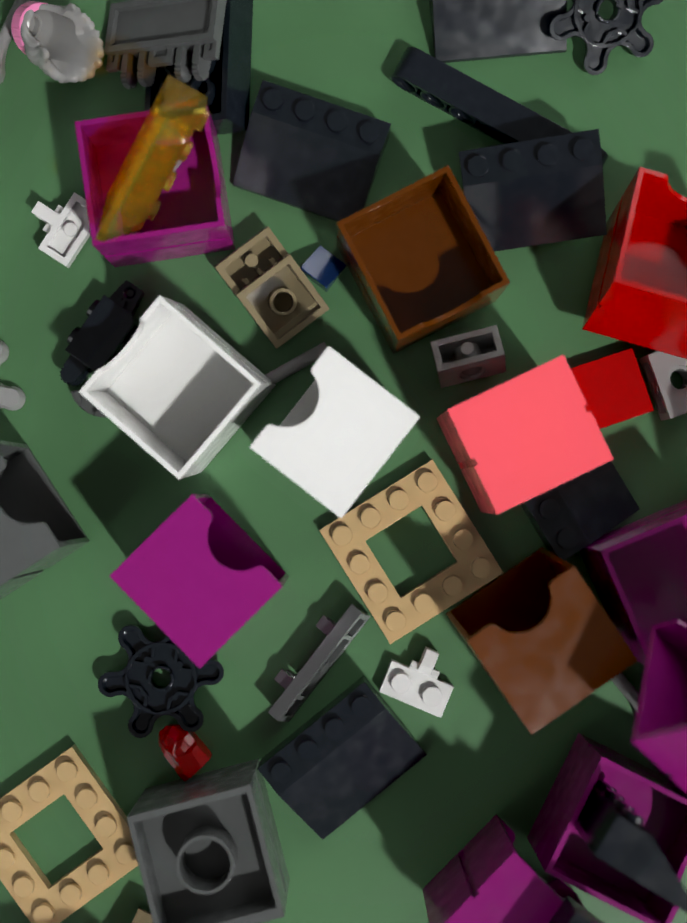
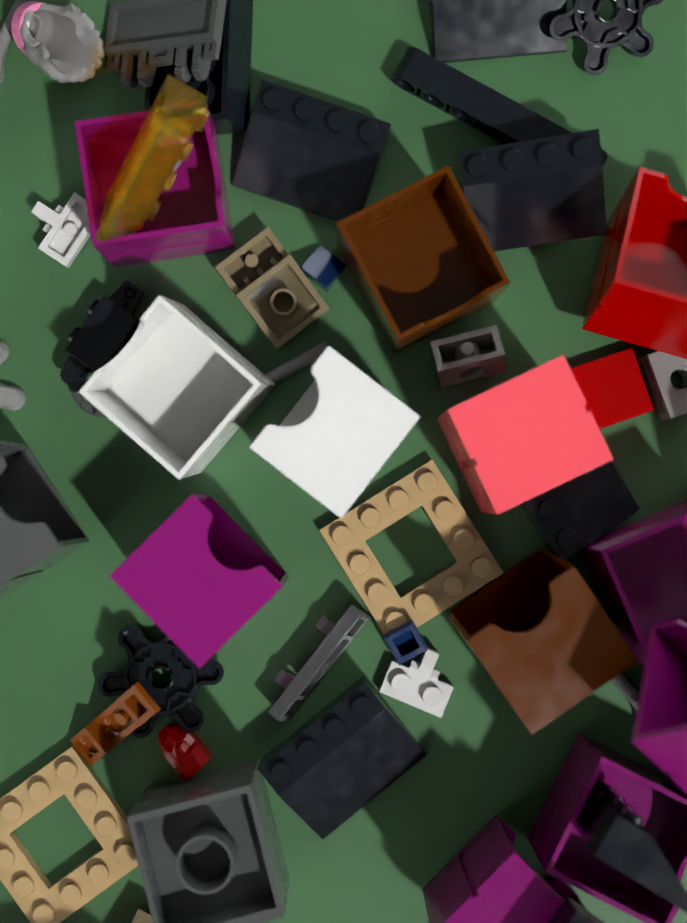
(115, 723): none -> dark orange slope
(405, 642): none -> dark blue slope

